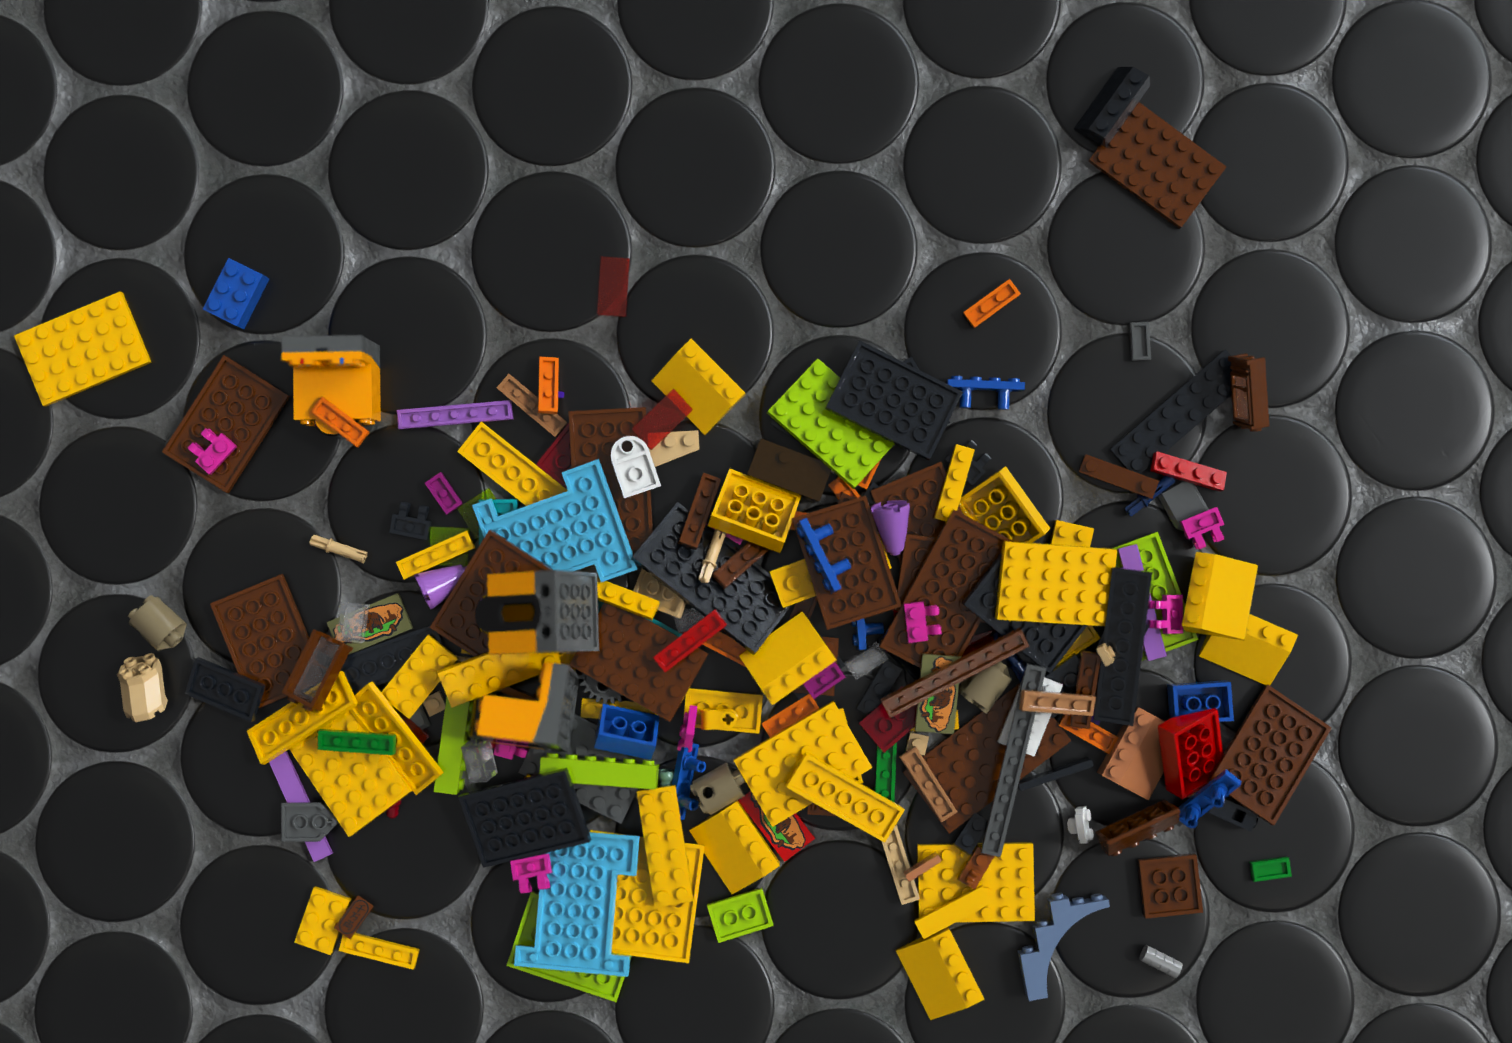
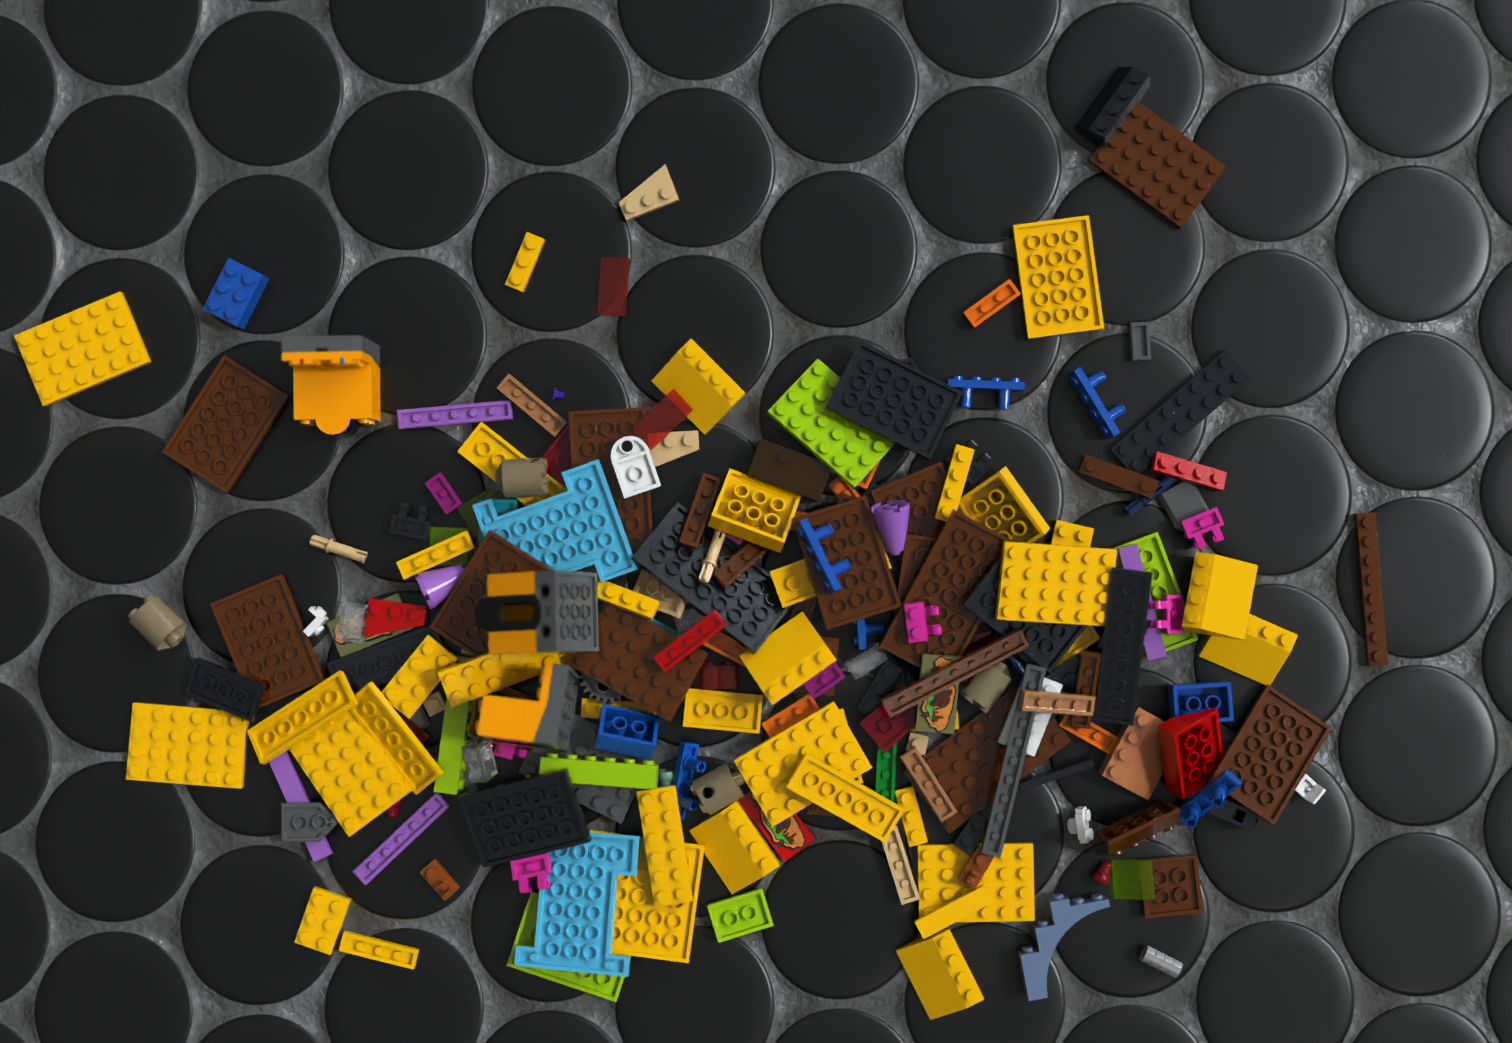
(142, 687): tan brick -> none
(186, 745): none -> yellow plate
(215, 454): dark pink plate -> none
(316, 625): none -> white bracket
(316, 670): reddish brown door -> none
(340, 422): orange tile -> none
(354, 917): reddish brown tile -> none
(356, 742): green plate -> none
(392, 616): none -> red wing
(401, 838): none -> medium lavender tile
(439, 879): none -> dark orange plate
(523, 477): none -> dark tan cylinder
(525, 262): none -> yellow plate
(548, 385): orange plate -> none
(650, 195): none -> tan wing
(687, 729): dark pink plate -> none
(714, 718): yellow piece -> none
(719, 676): none -> clear red brick
(911, 816): none -> yellow plate
(922, 866): nougat tile -> none
(1058, 277): none -> yellow plate
(1096, 408): none -> blue plate
(1102, 873): none -> dark red piece
(1106, 654): tan plate -> none
(1133, 879): none -> clear neon green tile
(1249, 392): reddish brown door -> none
(1270, 869): green tile -> none
(1309, 789): none -> white bracket
(1371, 589): none -> reddish brown plate

